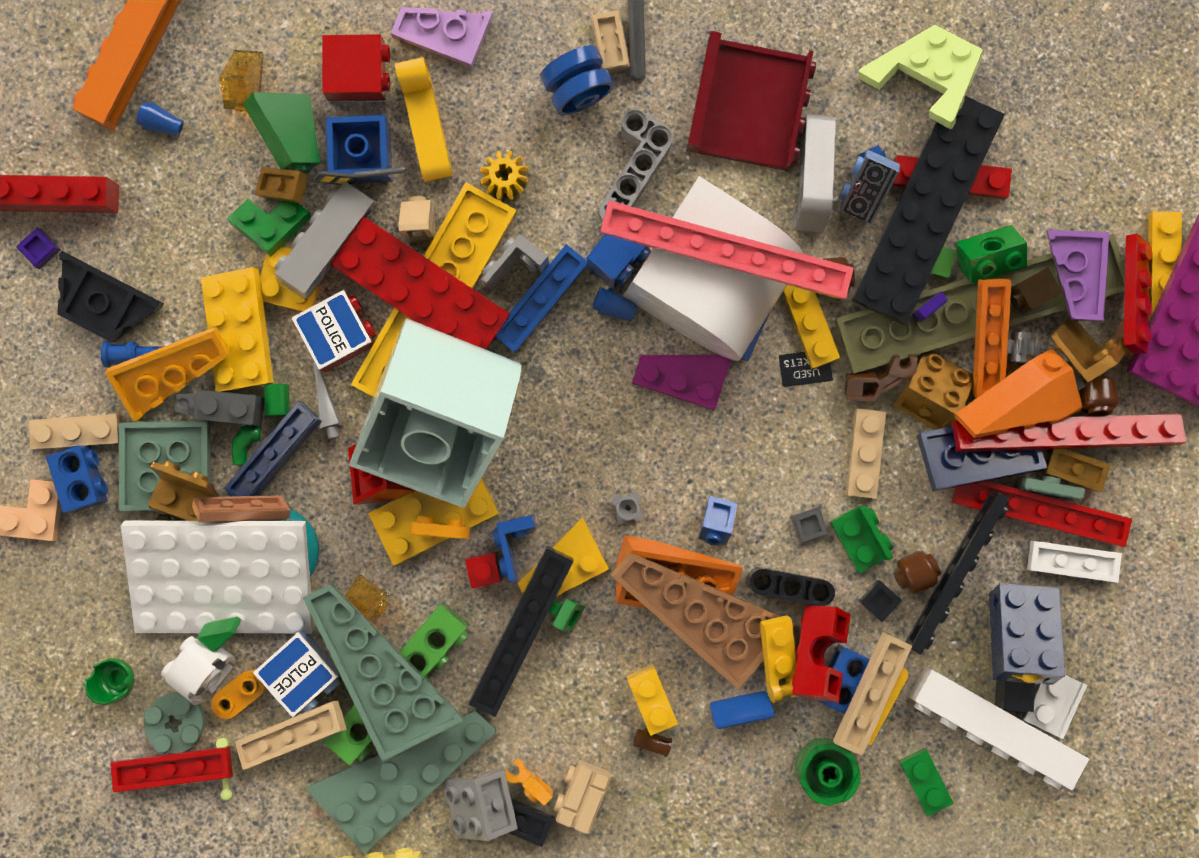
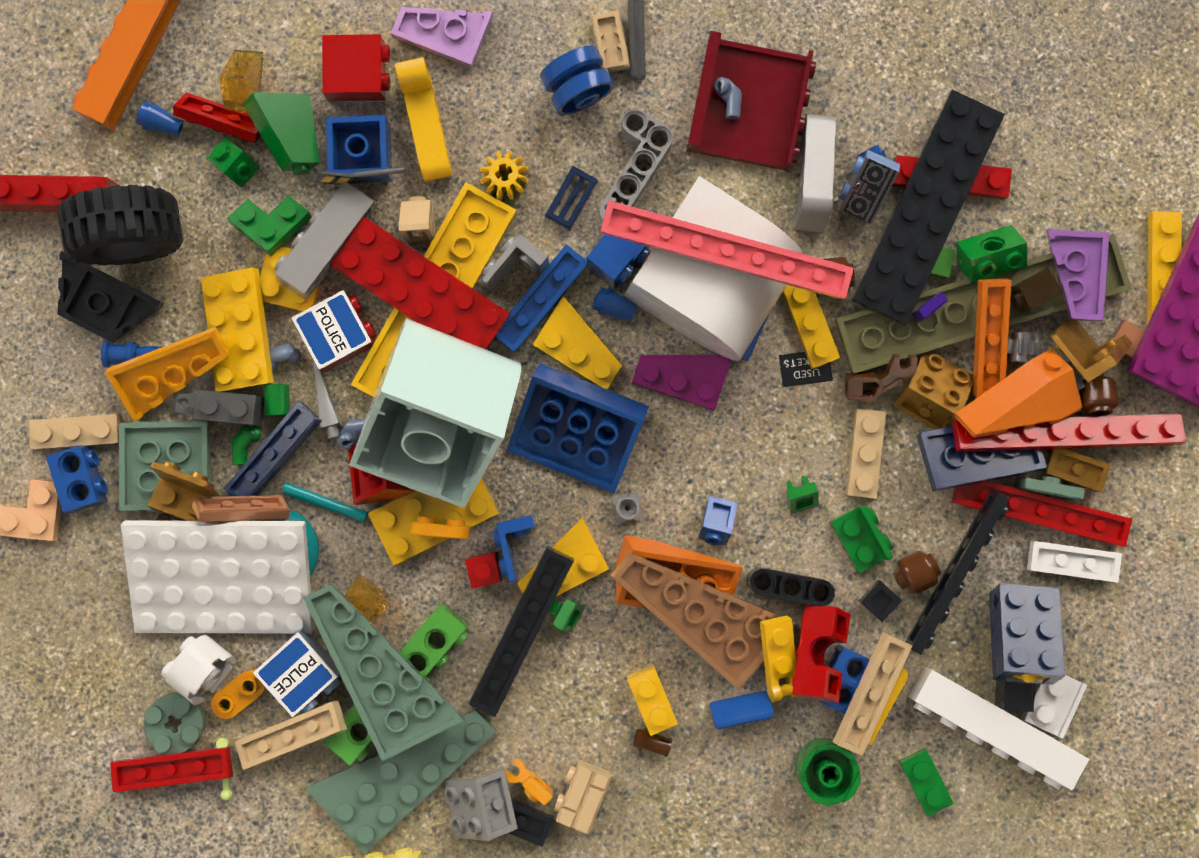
(38, 248): dark purple tile -> none
(109, 682): green hair -> none
(120, 225): none -> black tyre
(214, 116): none -> red plate
(218, 632): green slope -> none
(233, 162): none -> green bracket
(281, 184): pearl gold plate -> none
(283, 353): none -> sand blue arm
(324, 502): none -> teal bar
(350, 433): none -> sand blue arm
(559, 220): none -> dark blue tile
(576, 346): none -> yellow wing
(577, 428): none -> blue slope
(731, 95): none -> sand blue arm
(802, 497): none -> green tile
(809, 525): dark grey tile -> none
(935, 60): yellowish green wing -> none
(1136, 301): red plate -> none

